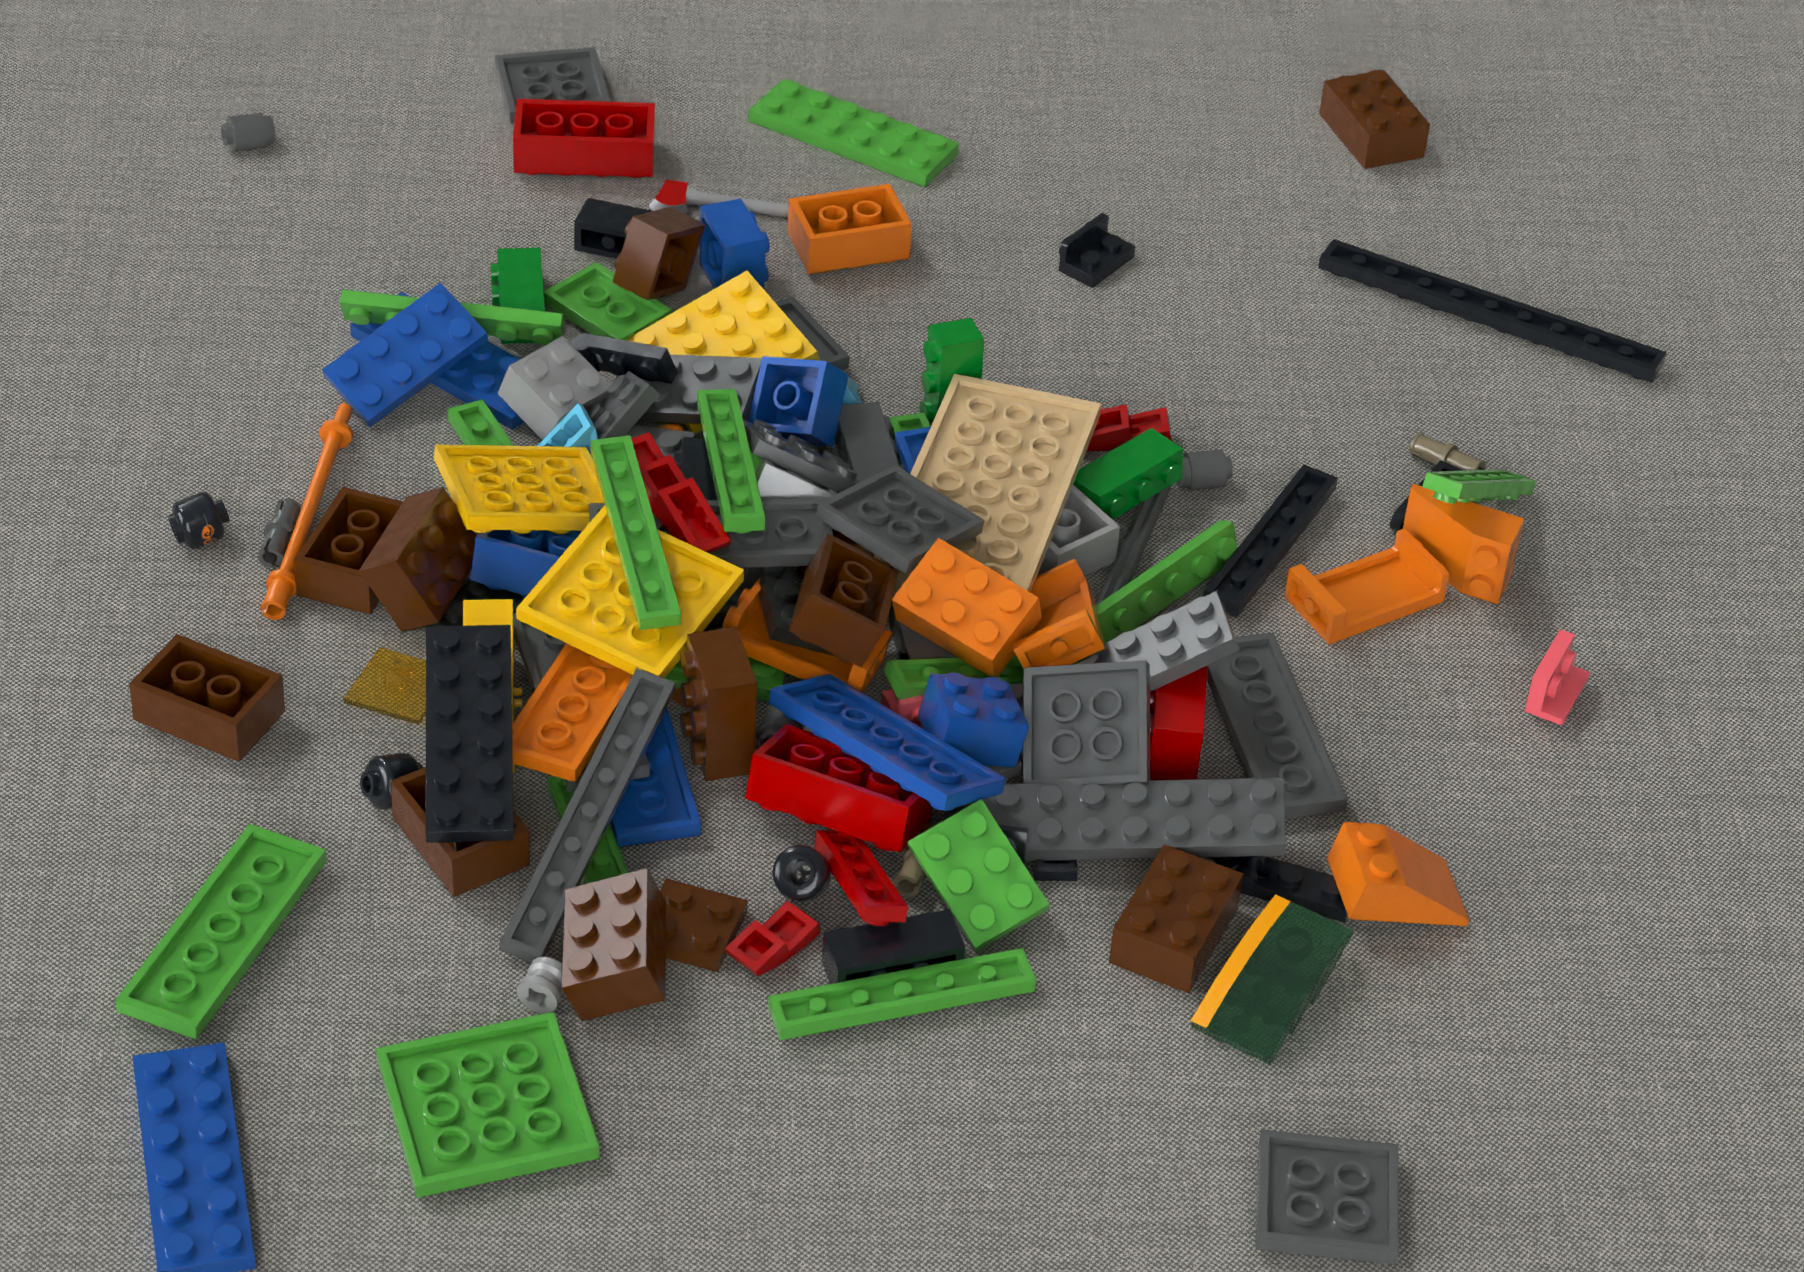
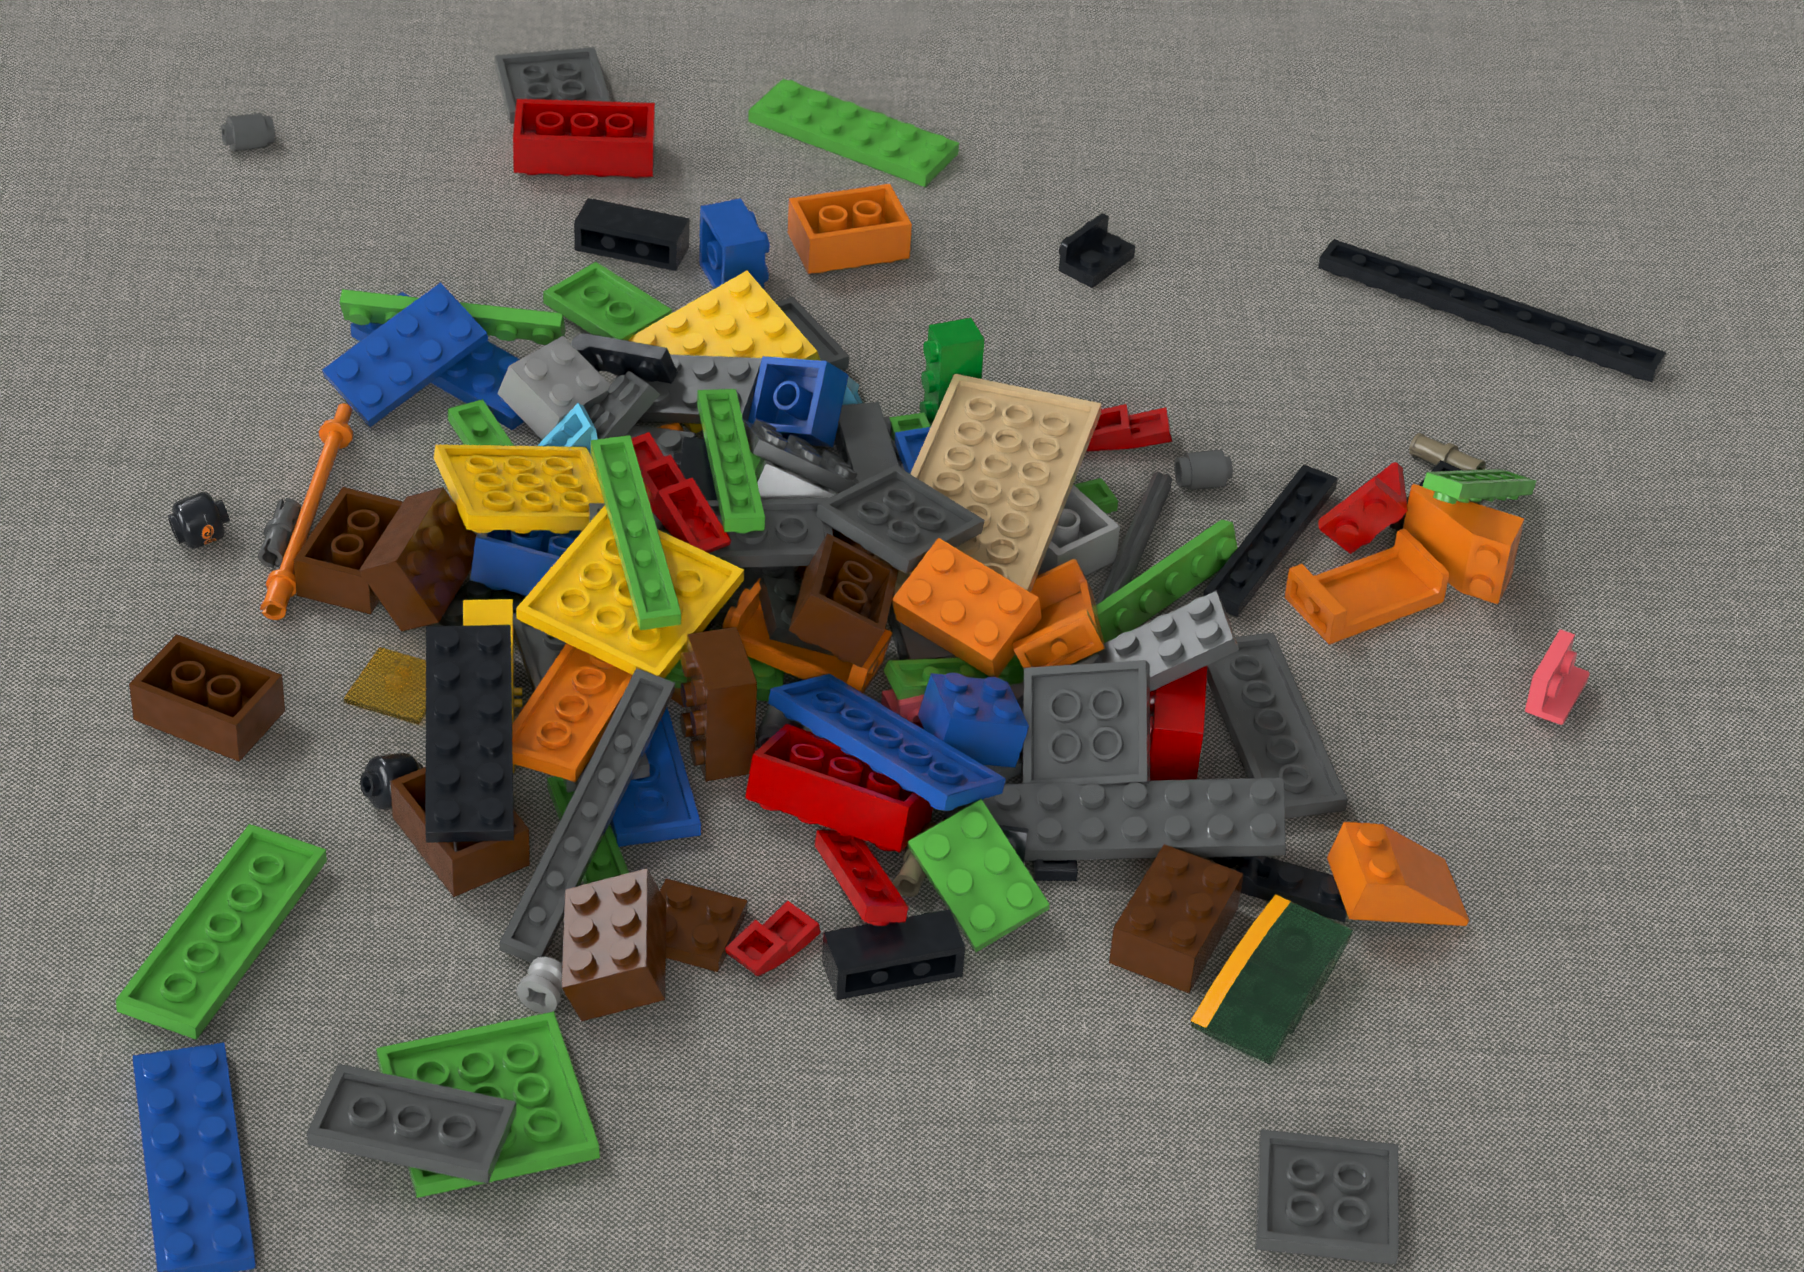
(412, 1123): none -> dark grey plate
(518, 281): green brick -> none
(658, 253): reddish brown brick -> none
(679, 196): piece -> none
(786, 873): black head -> none
(901, 993): bright green plate -> none
(1131, 473): green brick -> none
(1367, 510): none -> red bracket
(1374, 119): reddish brown brick -> none

